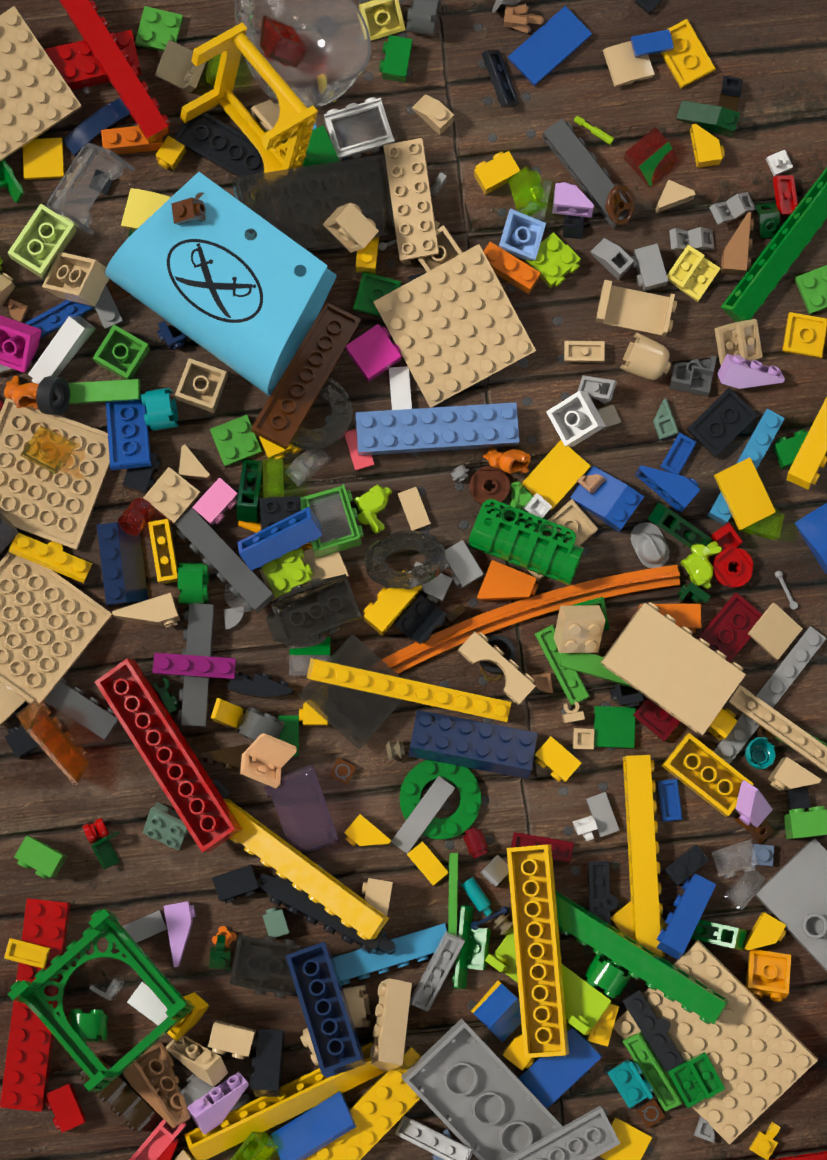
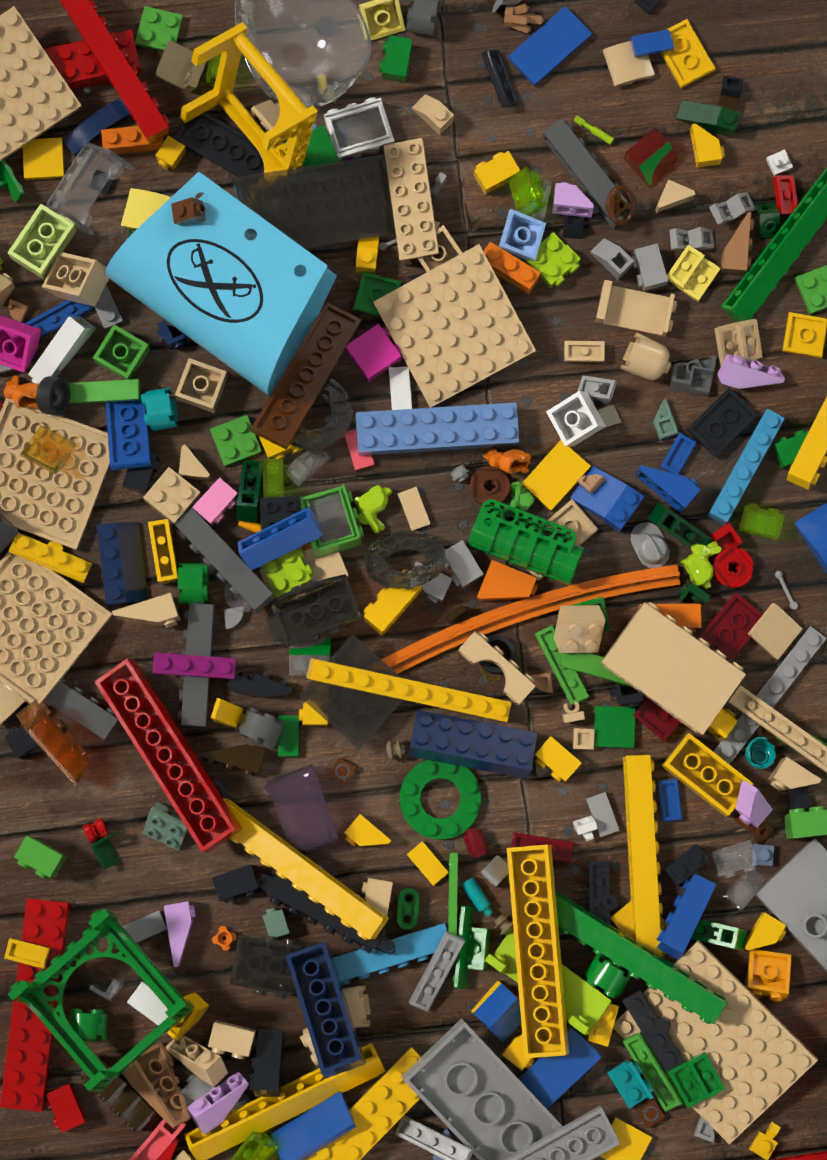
(136, 516): clear red wheel -> none
(169, 700): dark green plate -> none
(220, 956): dark green plate -> none
(265, 759): light nougat bracket -> none
(281, 42): clear red slope -> none
(351, 227): tan brick -> none
(391, 1024): tan slope -> none
(406, 908): none -> green plate
(419, 620): black bracket -> none
(423, 814): light grey slope -> none
(475, 925): dark blue hinge -> none
(537, 506): white tile -> none
(744, 493): yellow tile -> none

